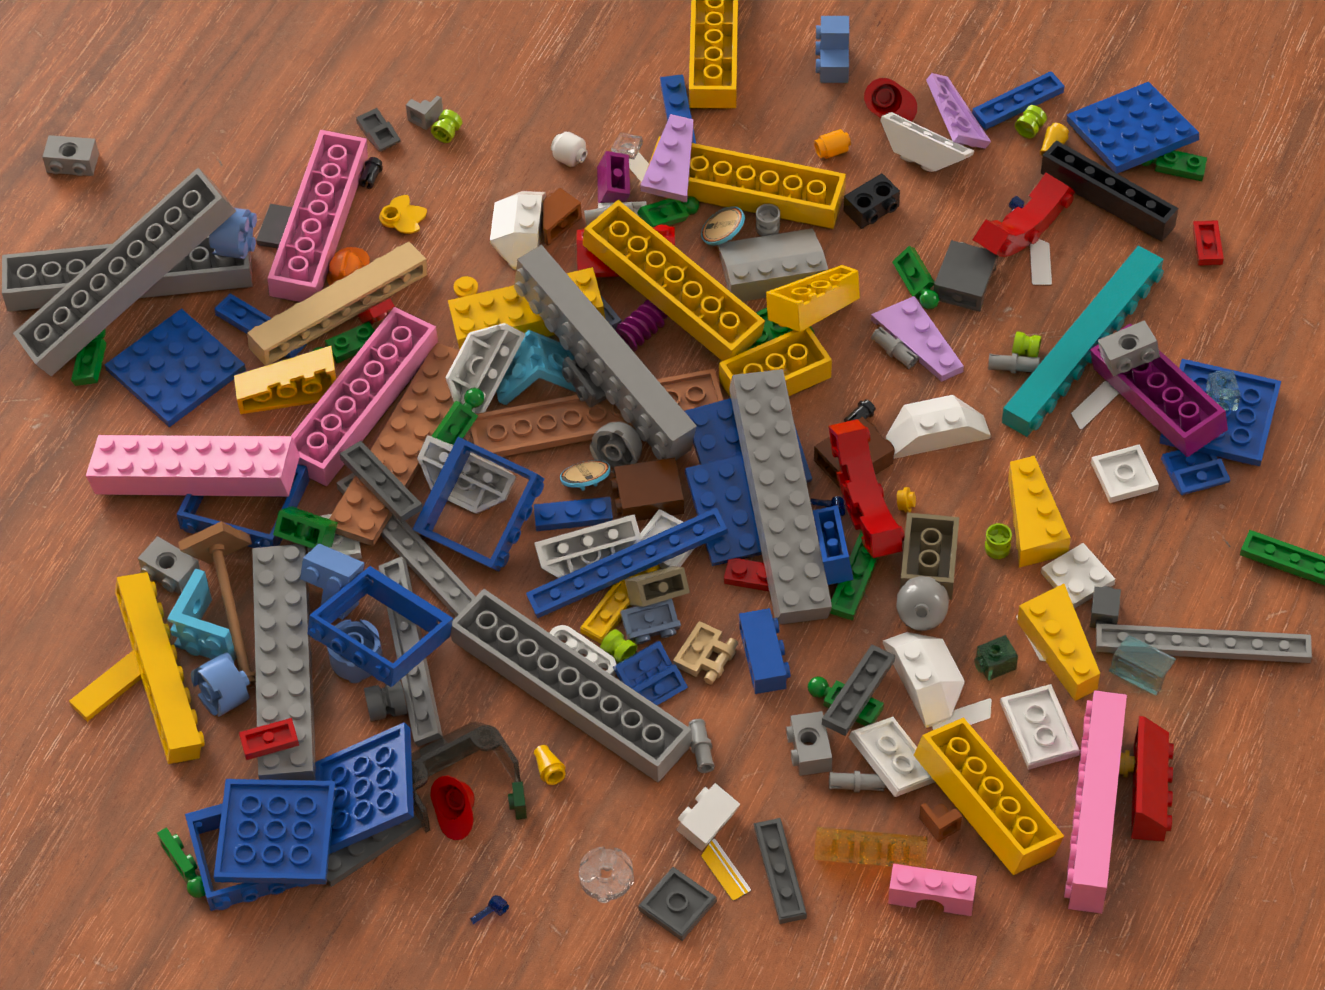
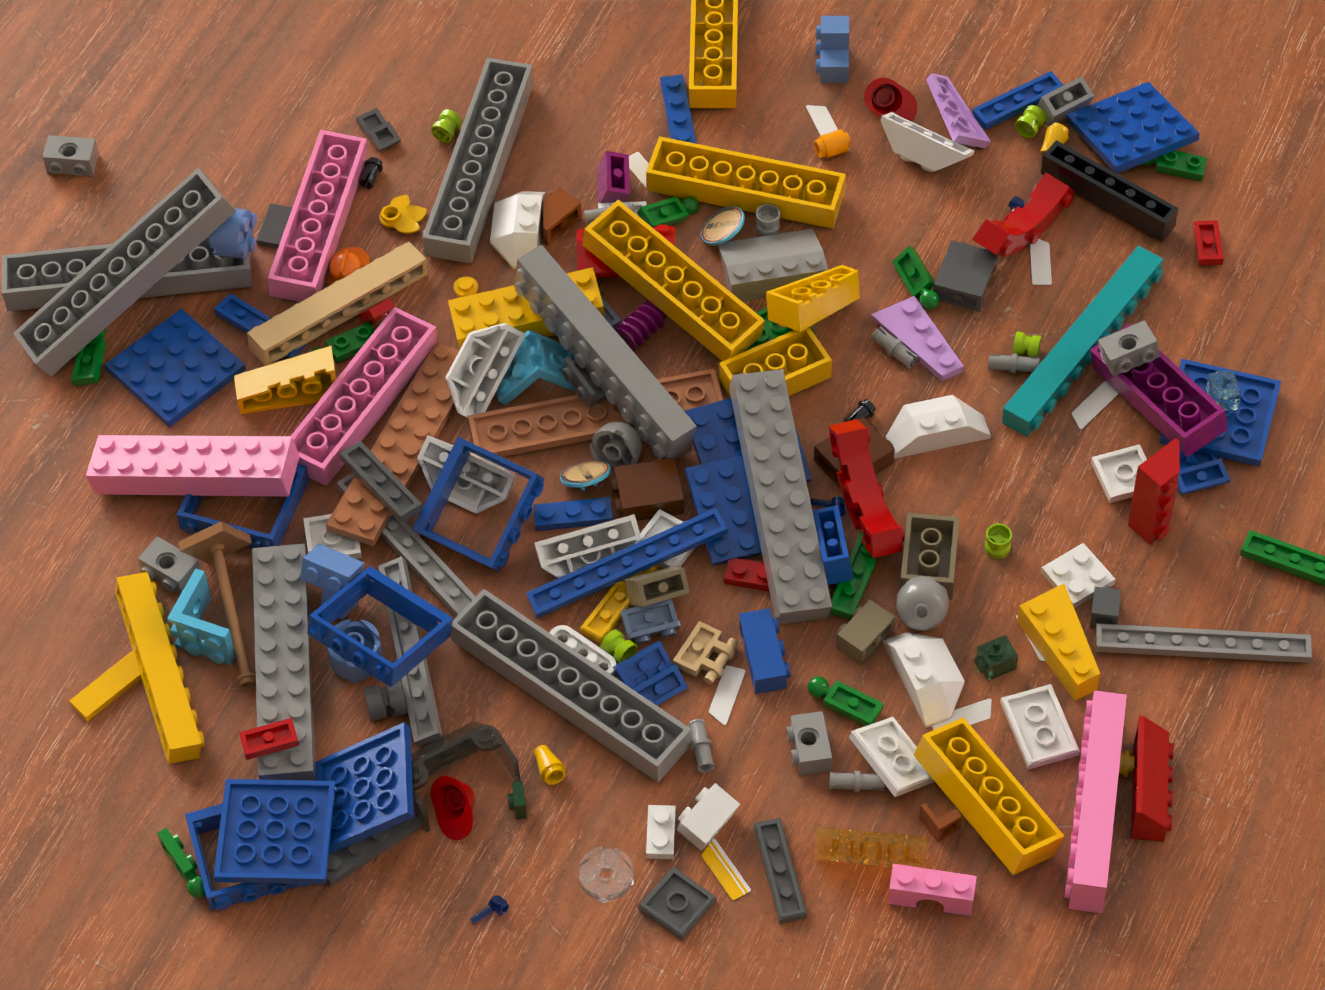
(220, 684): medium blue brick -> none
(304, 528): green brick -> none
(424, 113): light grey panel -> none
(459, 417): green plate -> none
(478, 161): none -> light grey brick
(569, 149): white head -> none
(627, 144): clear plate -> none
(660, 832): none -> white plate
(671, 161): lavender wing -> none
(726, 693): none -> white sticker
(821, 119): none -> white sticker
(858, 690): dark grey plate -> none
(865, 631): none -> dark tan brick
(871, 201): black brick -> none
(906, 500): yellow plate -> none
(1036, 518): yellow wedge -> none
(1065, 100): none -> light grey brick
(1141, 664): clear light blue panel -> none
(1155, 493): none -> red slope

